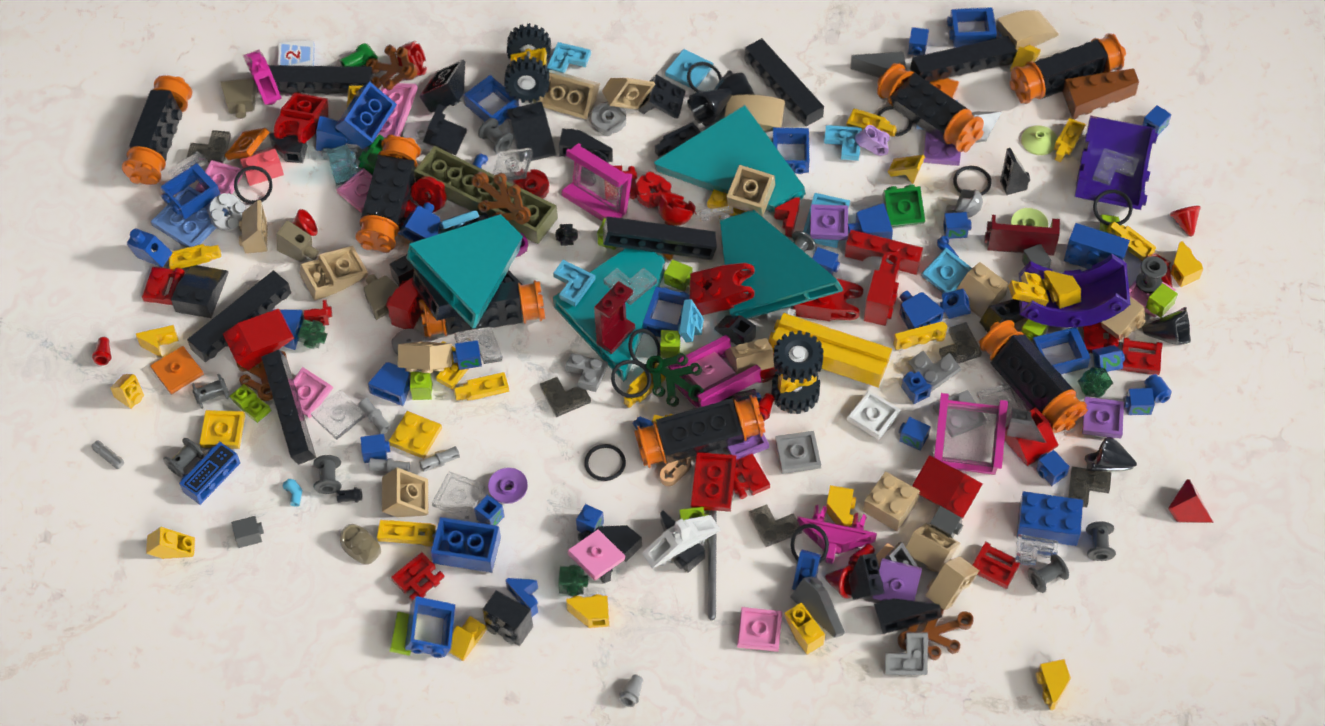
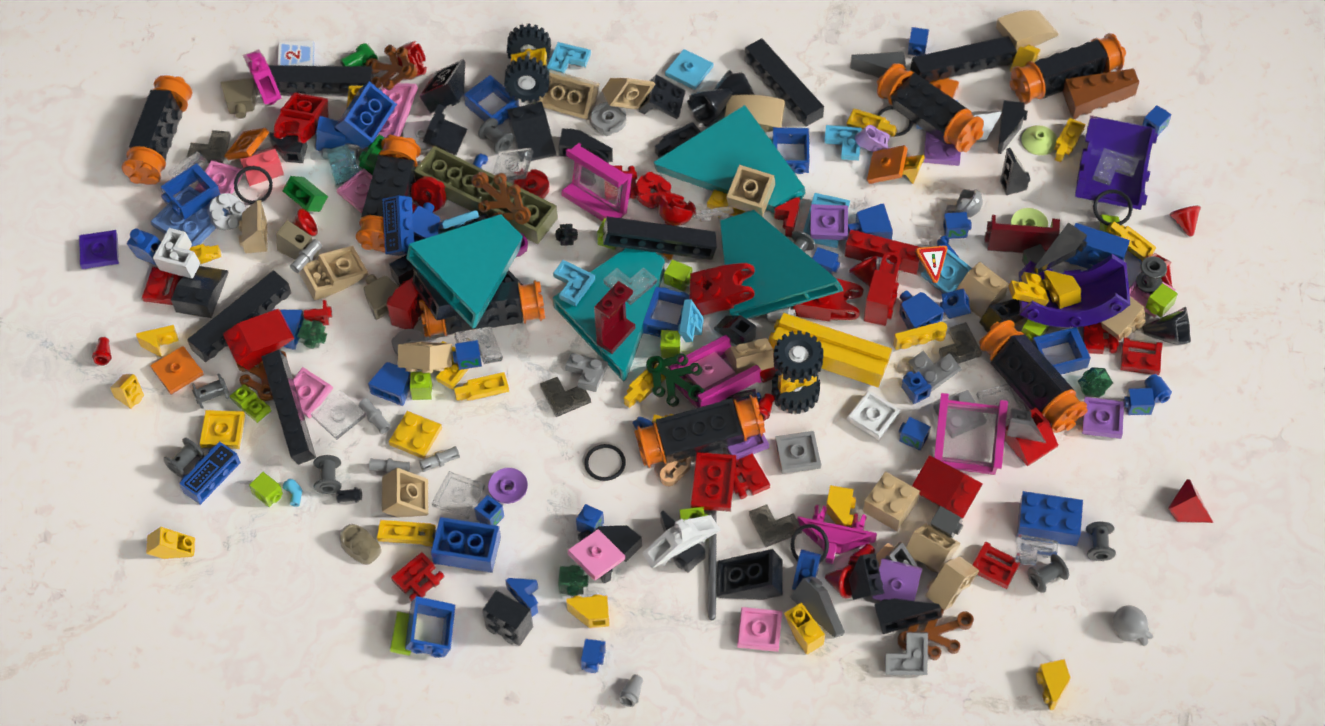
(99, 249): none -> dark purple plate
(107, 454): light grey axle -> none
(174, 254): none -> white brick
(247, 531): dark grey brick -> none
(266, 489): none -> lime brick
(305, 193): none -> green brick
(306, 256): none -> light grey pin
(374, 447): blue brick -> none
(398, 224): none -> blue brick
(466, 637): yellow slope -> none
(593, 655): none -> blue brick
(626, 394): black tyre -> none
(647, 332): black tyre -> none
(698, 64): black tyre -> none
(750, 576): none -> black slope
(865, 270): none -> red hat
(887, 164): none -> orange plate
(904, 205): green plate -> none
(932, 260): none -> piece
(971, 15): blue window -> none
(976, 168): black tyre -> none
(1011, 122): none -> black slope
(1052, 467): blue brick -> none
(1064, 247): none -> black slope
(1084, 481): clear smoke plate -> none
(1109, 358): blue brick -> none
(1110, 457): black hat -> none
(1131, 624): none -> light grey hat
(1185, 266): yellow slope -> none

